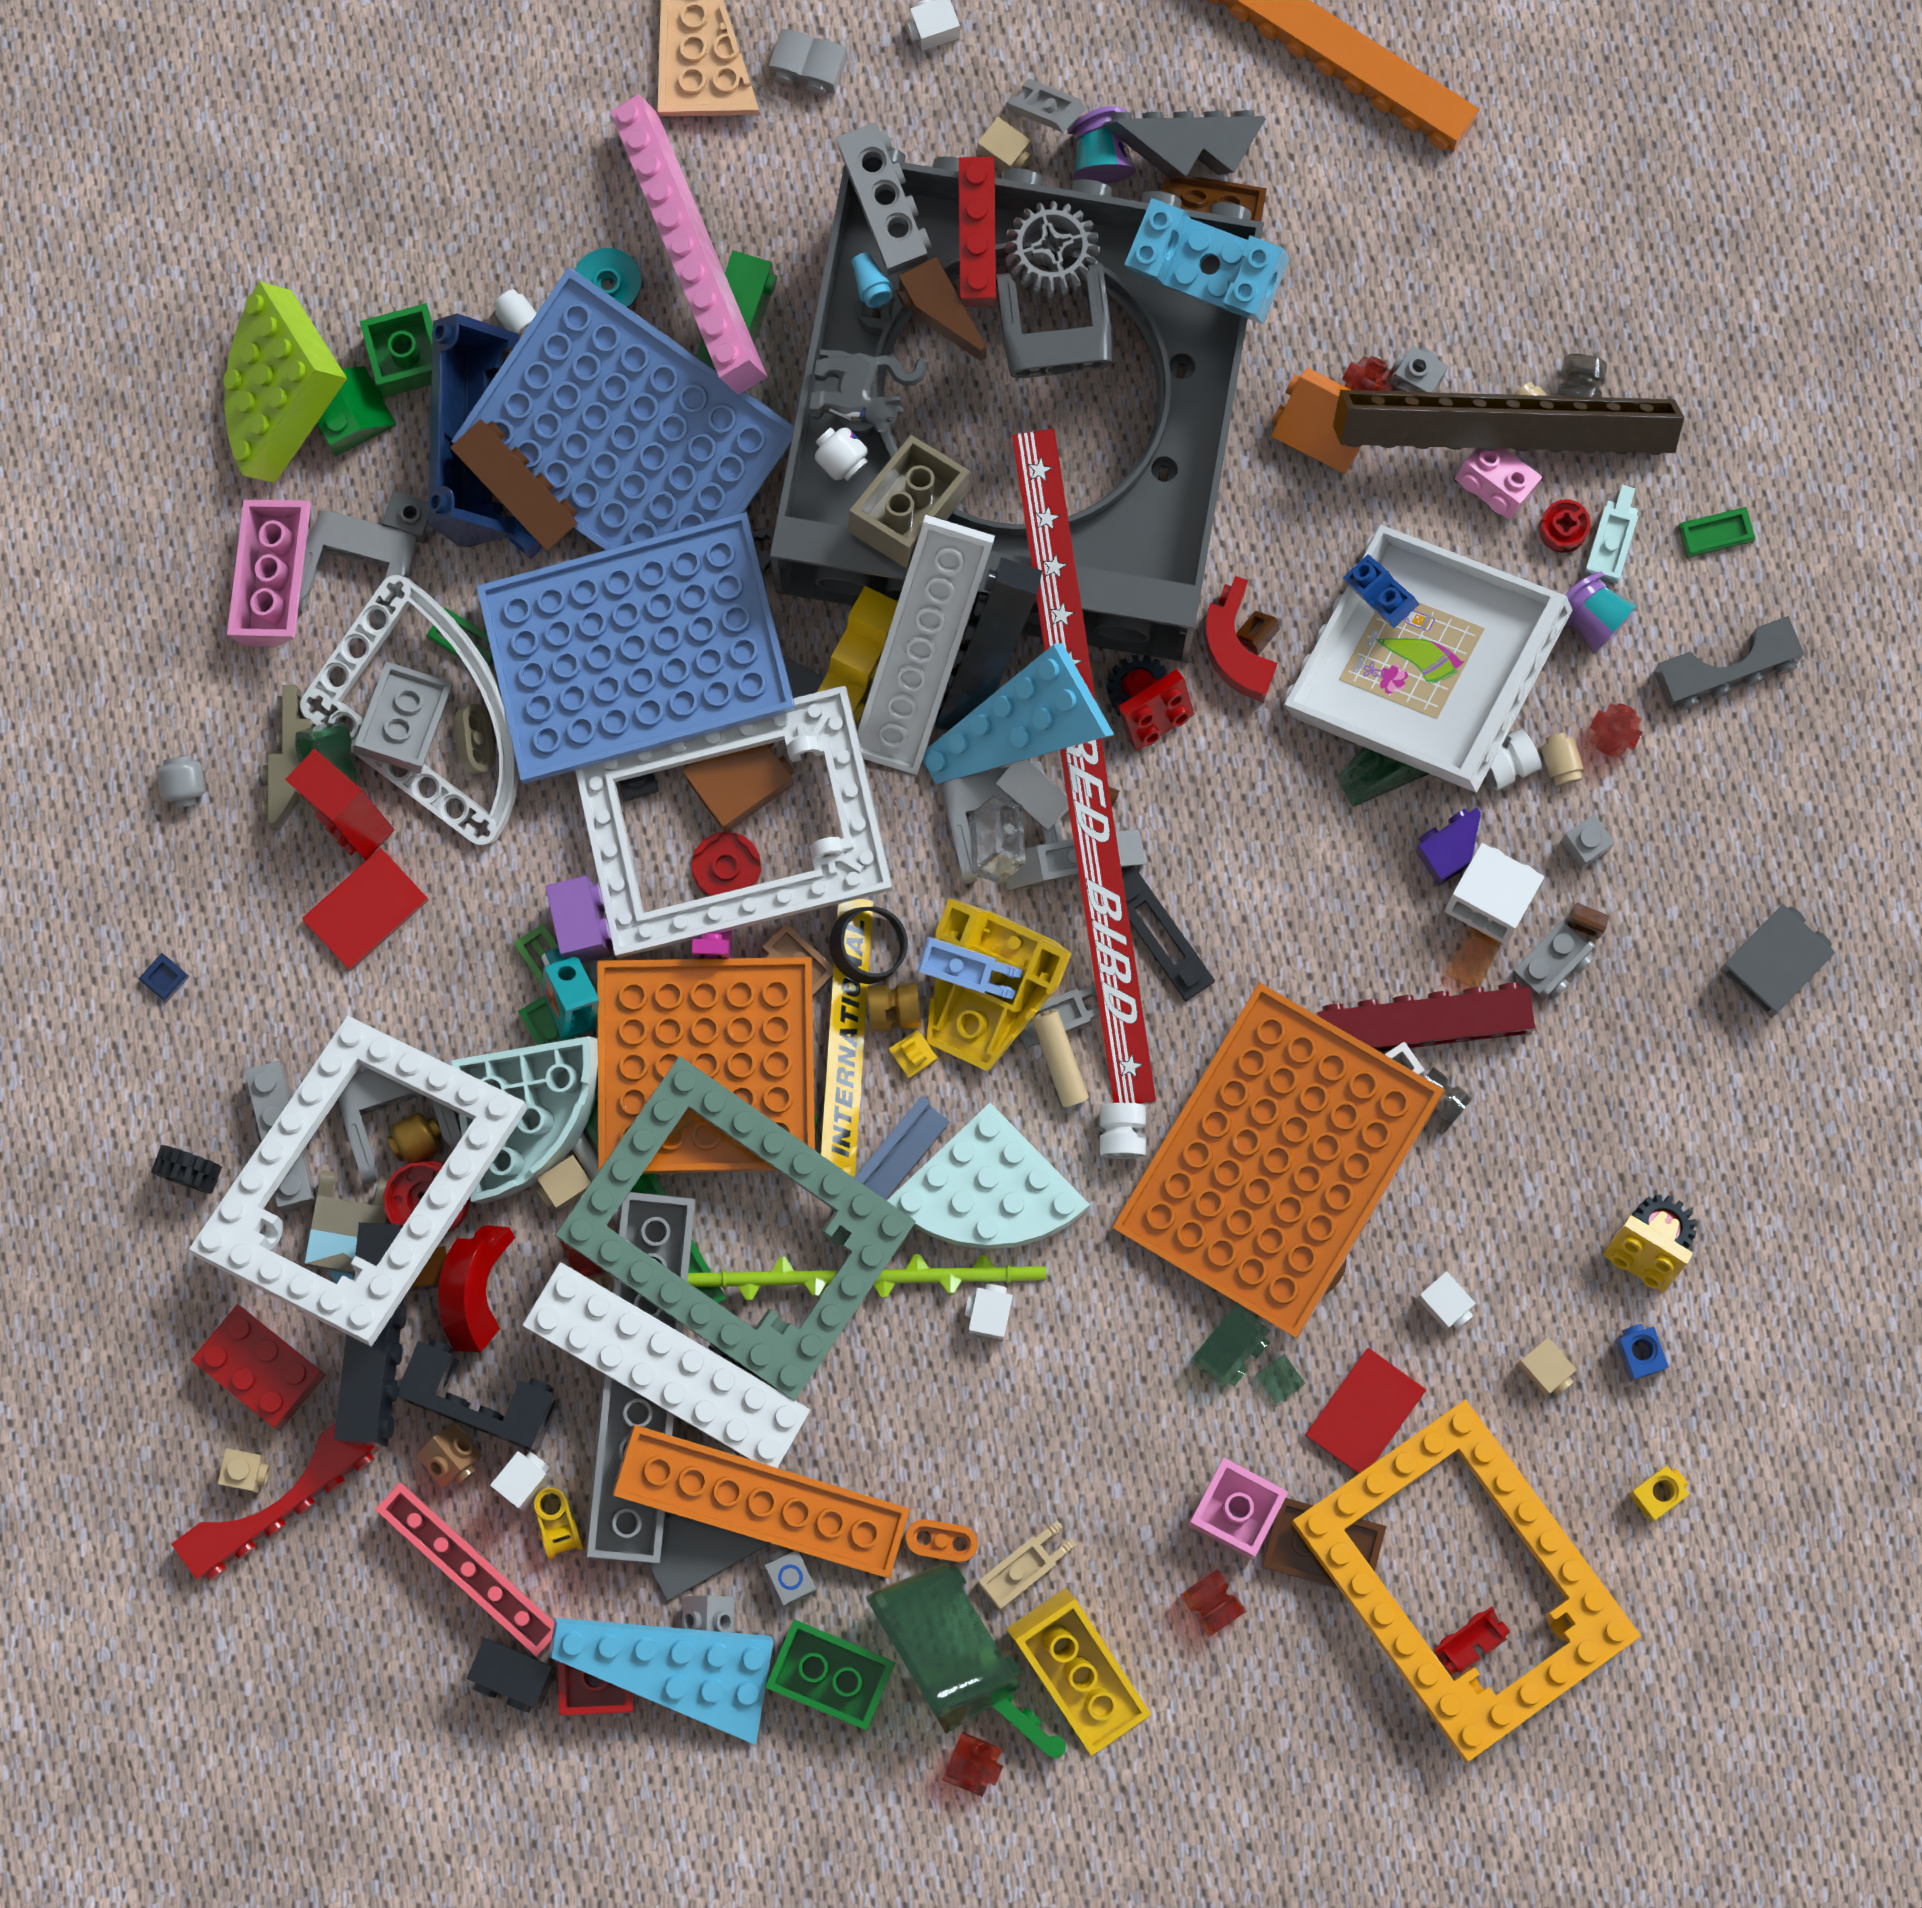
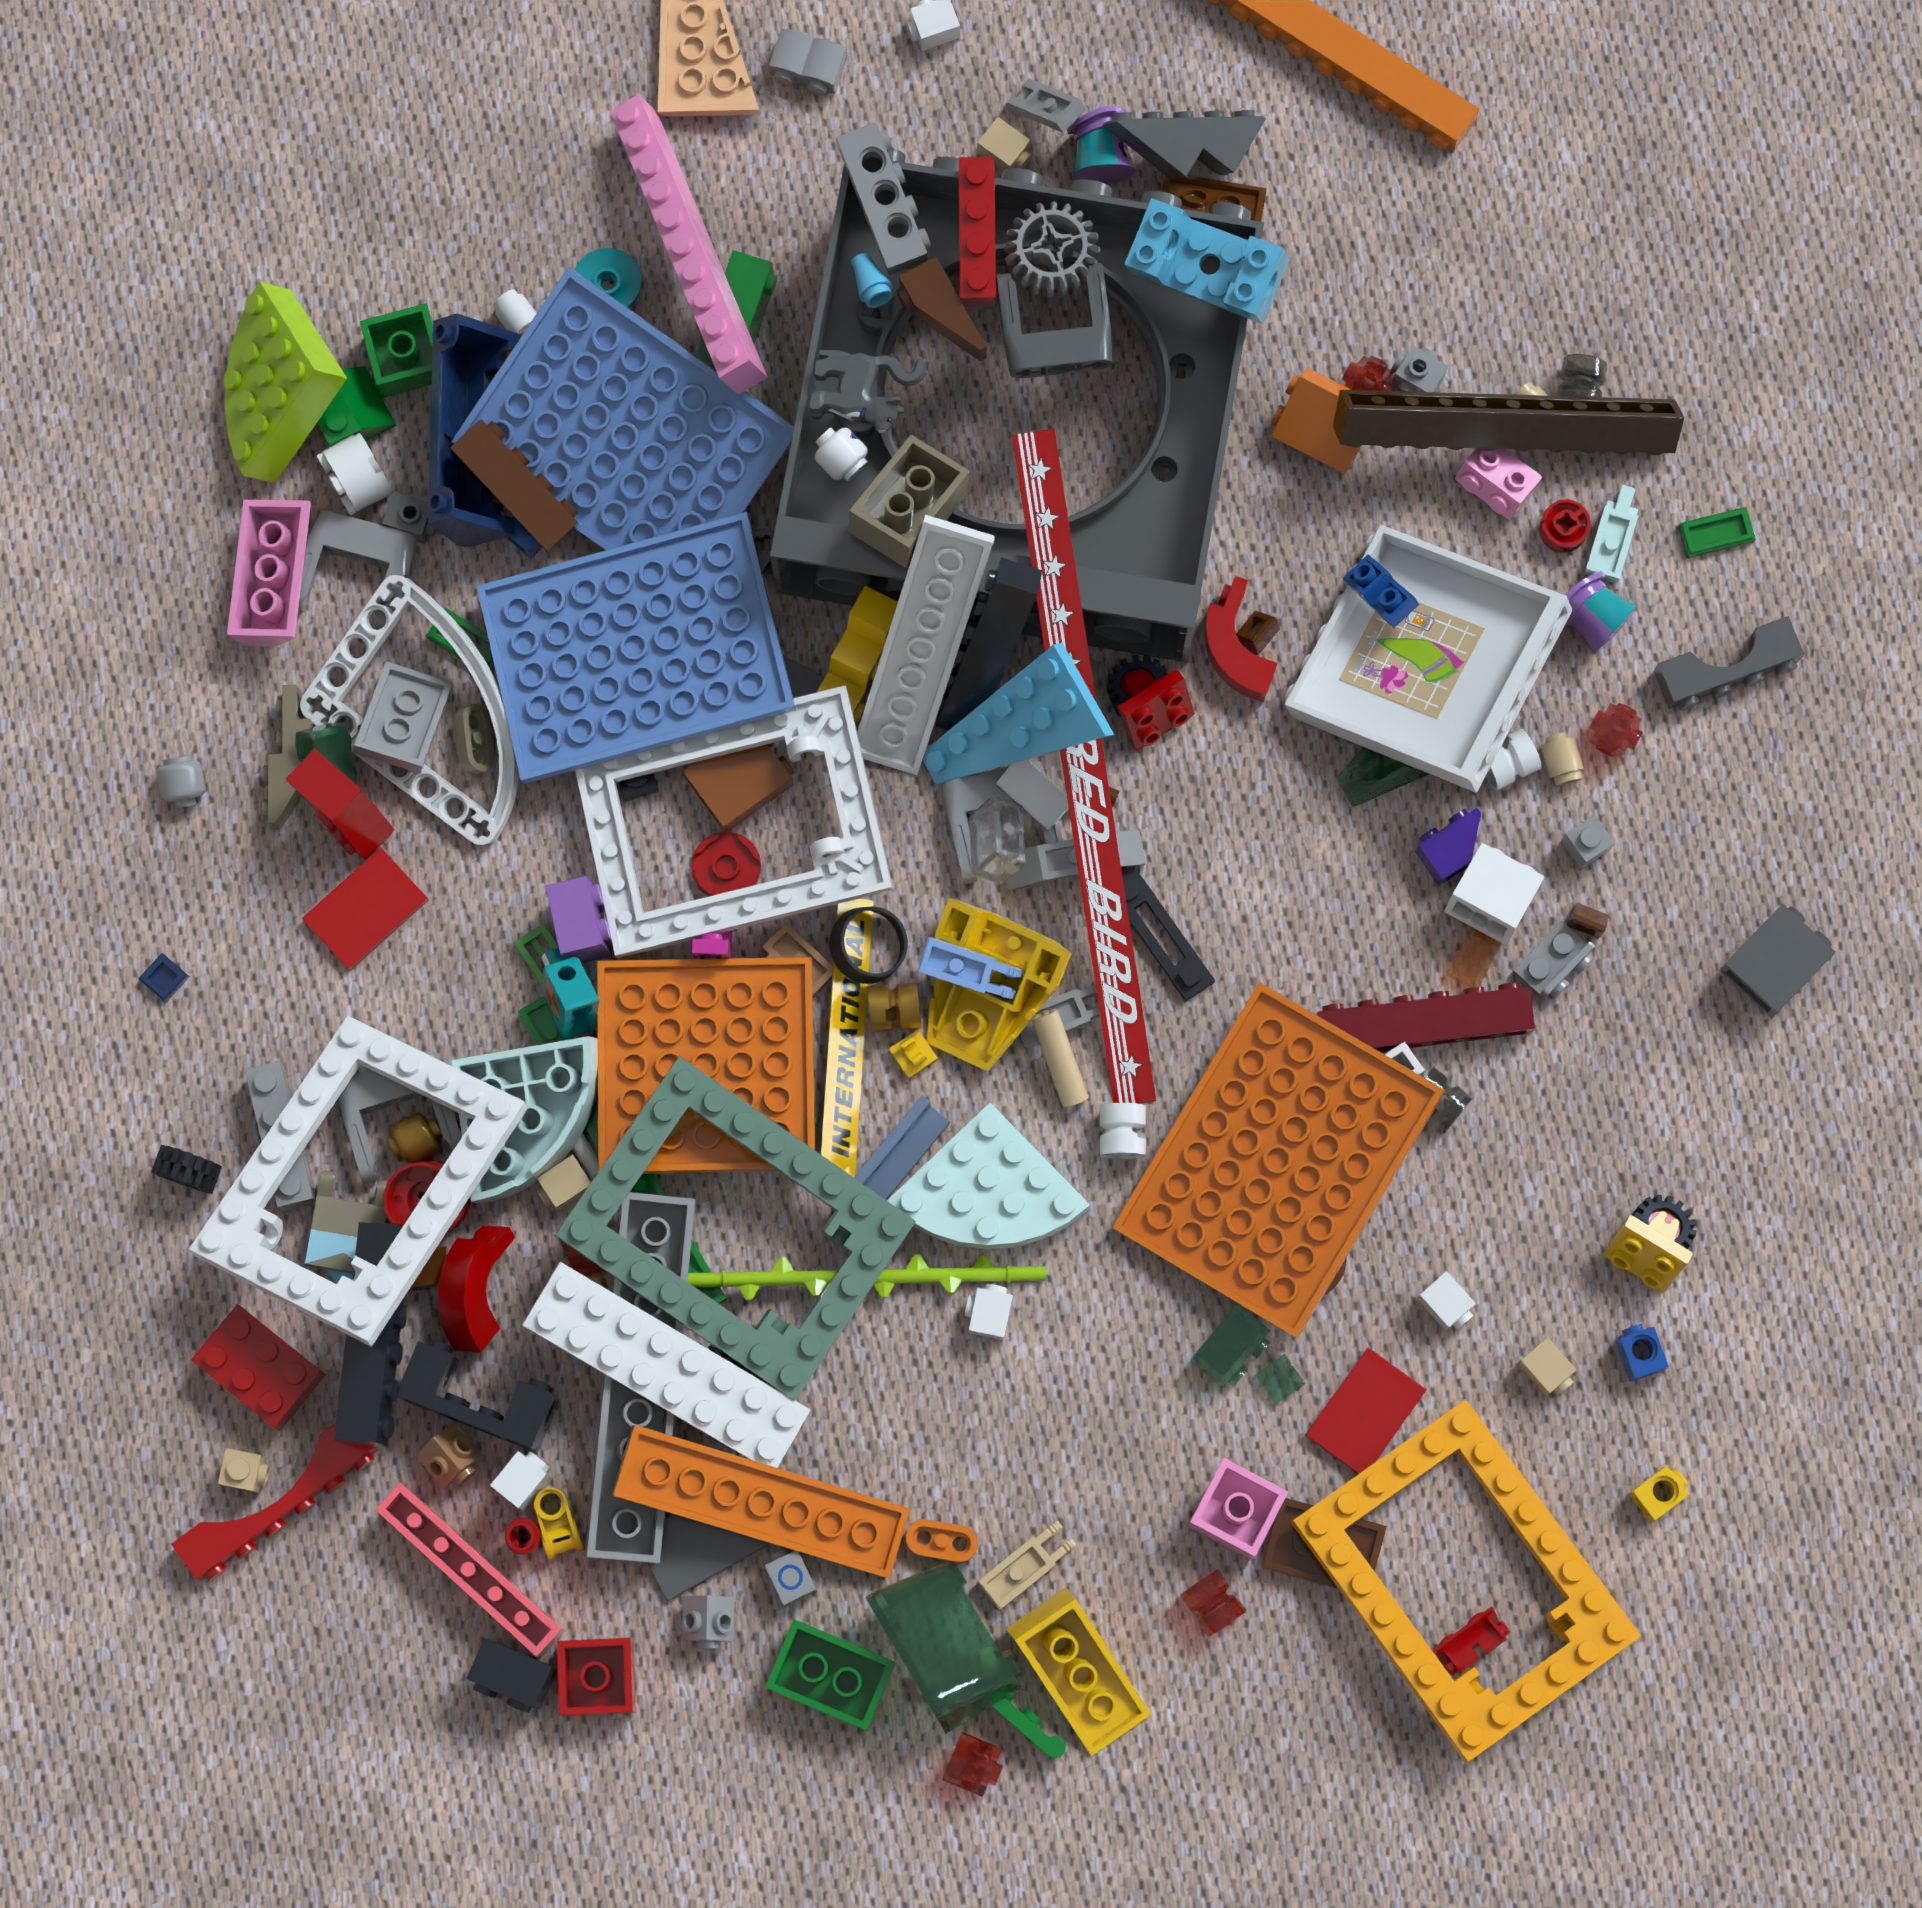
(354, 473): none -> white brick
(516, 1538): none -> red cone
(691, 1671): medium azure wing -> none

